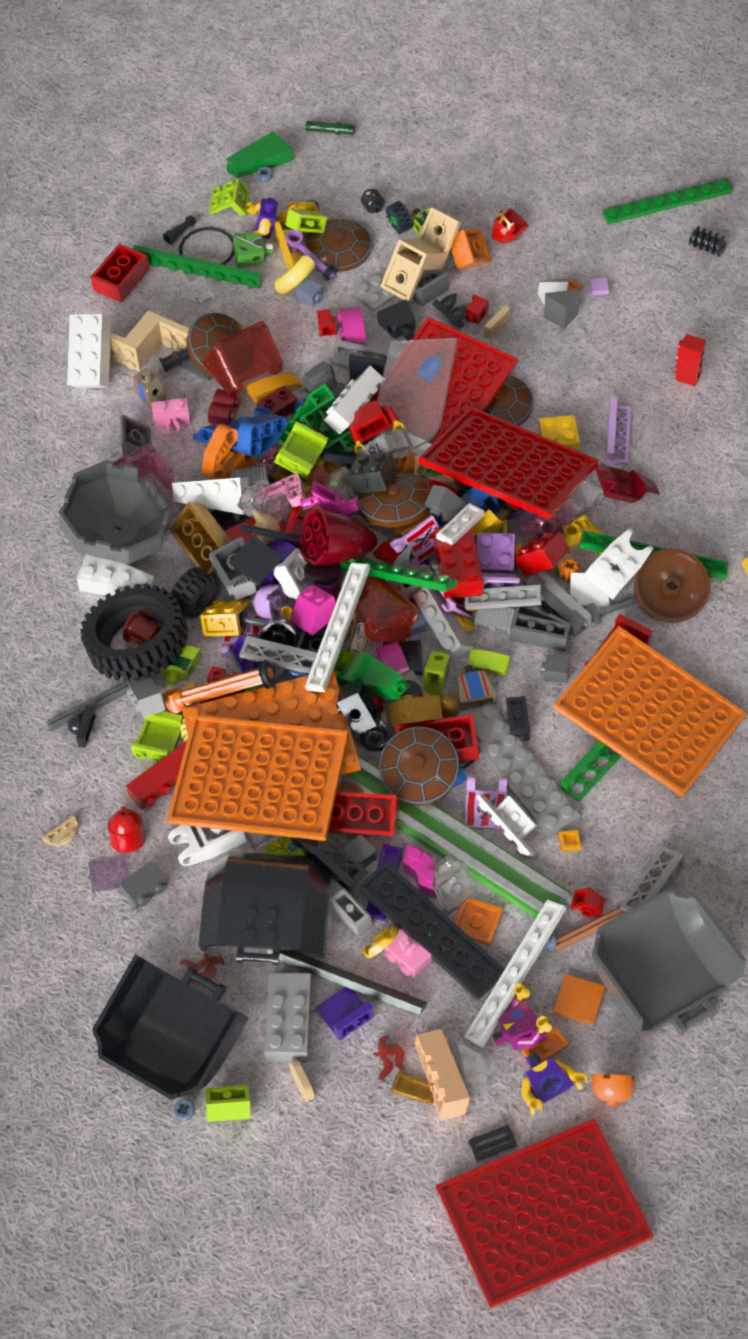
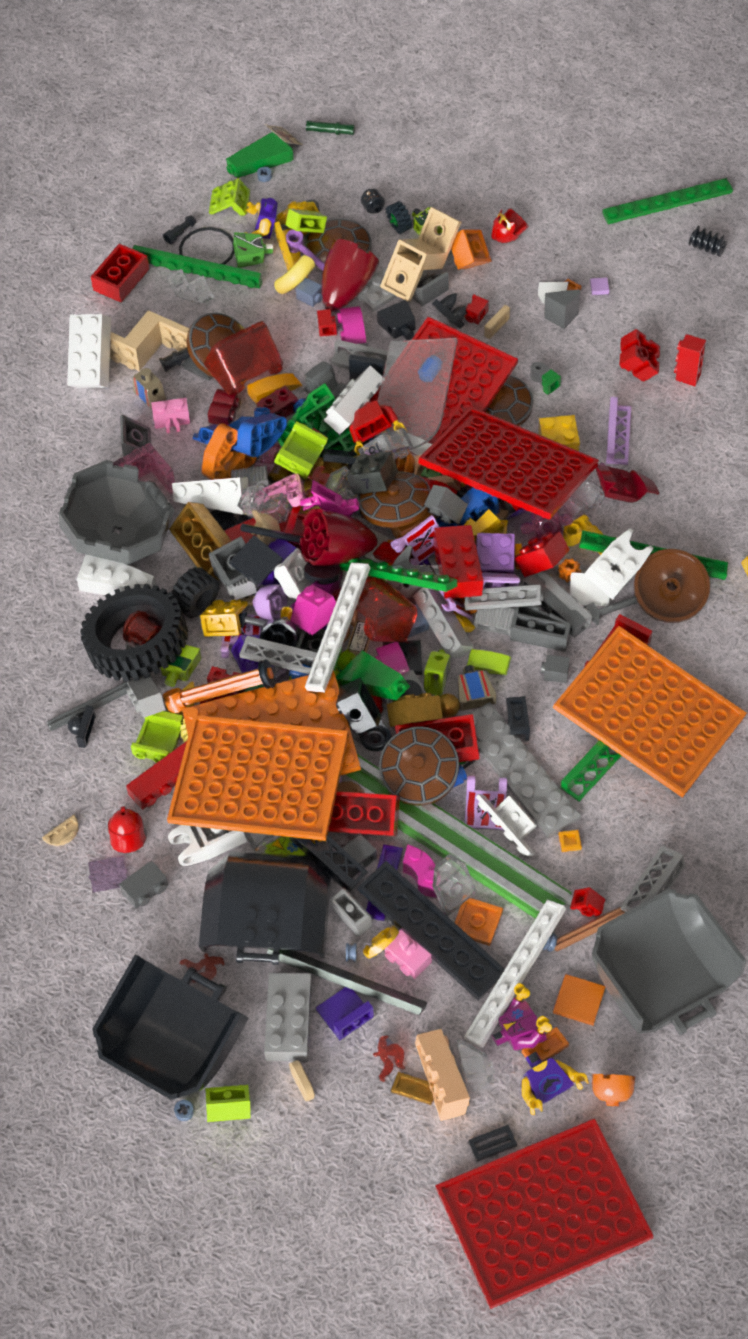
(283, 134): none -> sticker
(346, 273): none -> dark red cylinder
(351, 952): none -> sand blue bush
(460, 524): white tile -> none
(545, 376): none -> leg
(639, 355): none -> red brick

